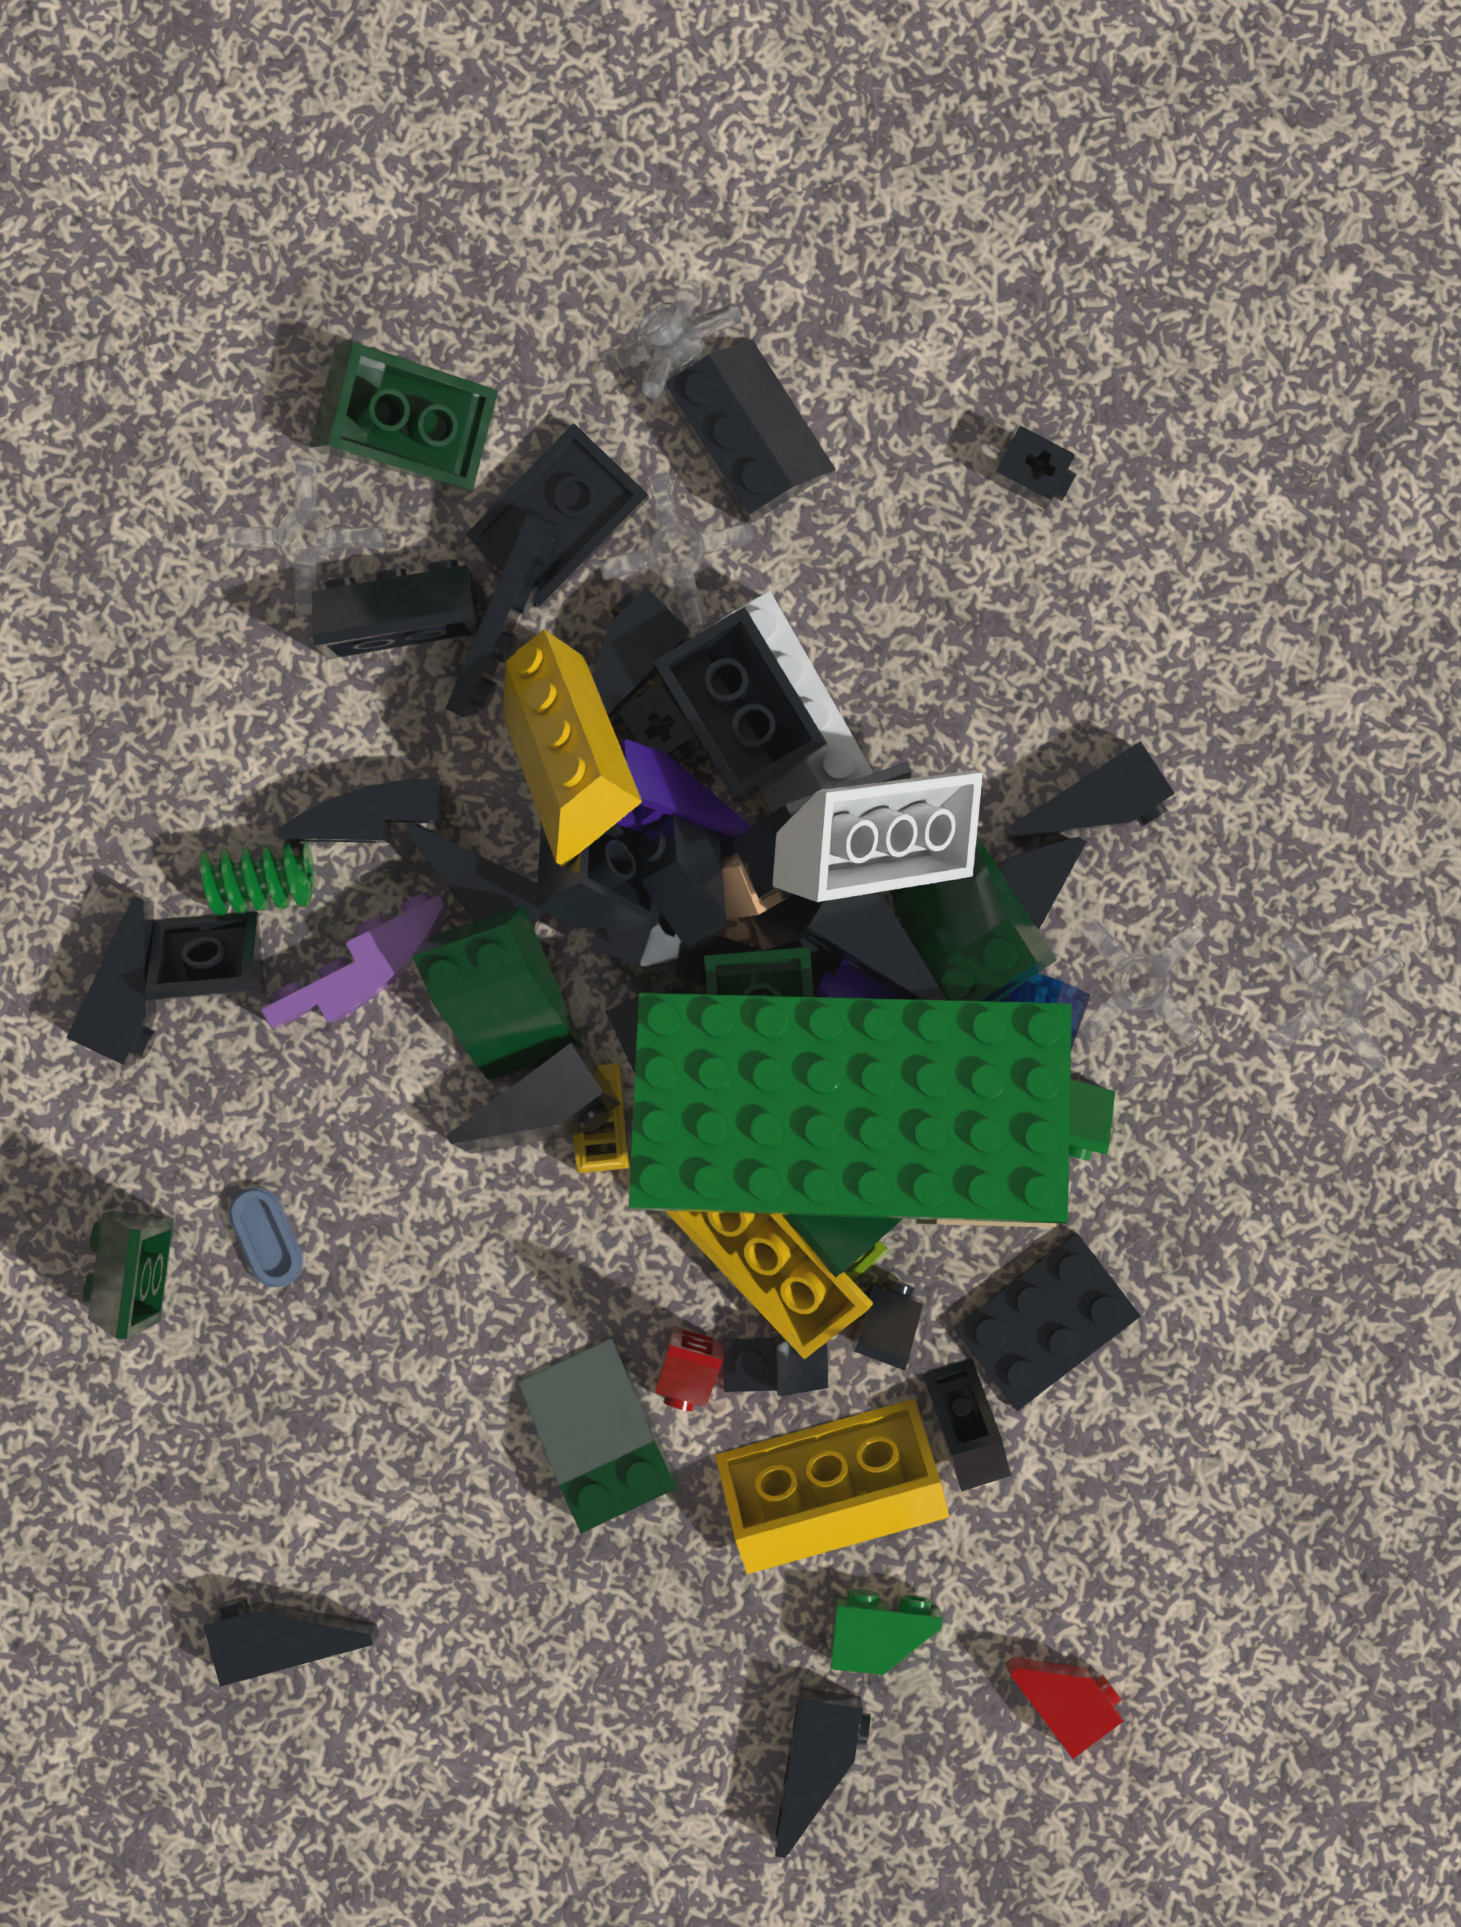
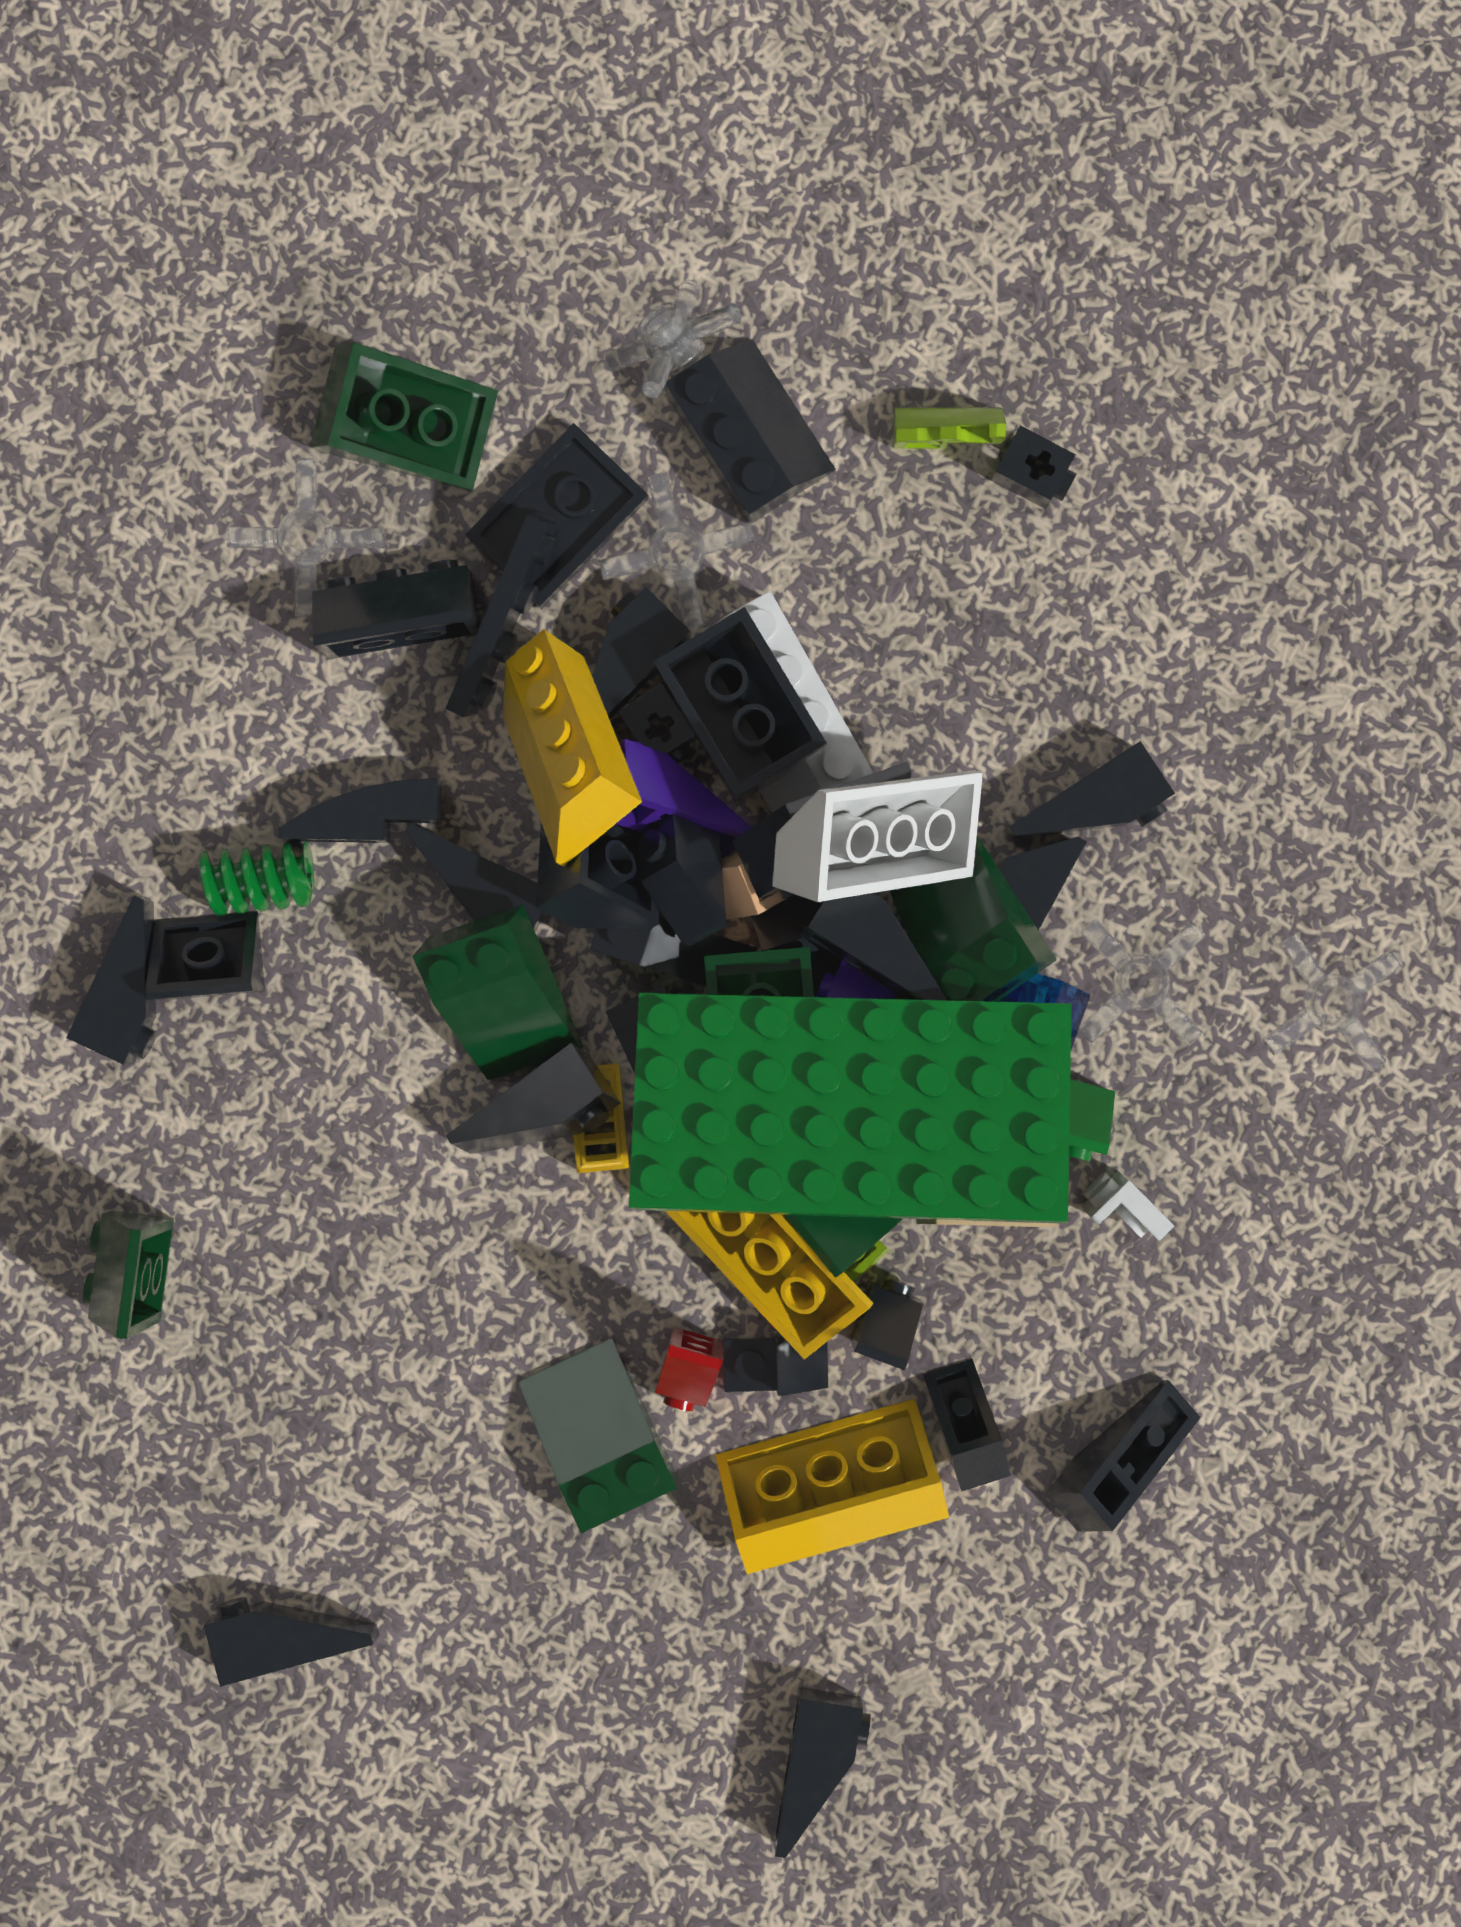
(266, 1236): sand blue tile -> none
(380, 956): medium lavender slope -> none
(875, 1639): green slope -> none
(943, 425): none -> lime slope
(1046, 1321): black plate -> none
(1068, 1700): red slope -> none
(1120, 1195): none -> white bracket
(1122, 1460): none -> black slope

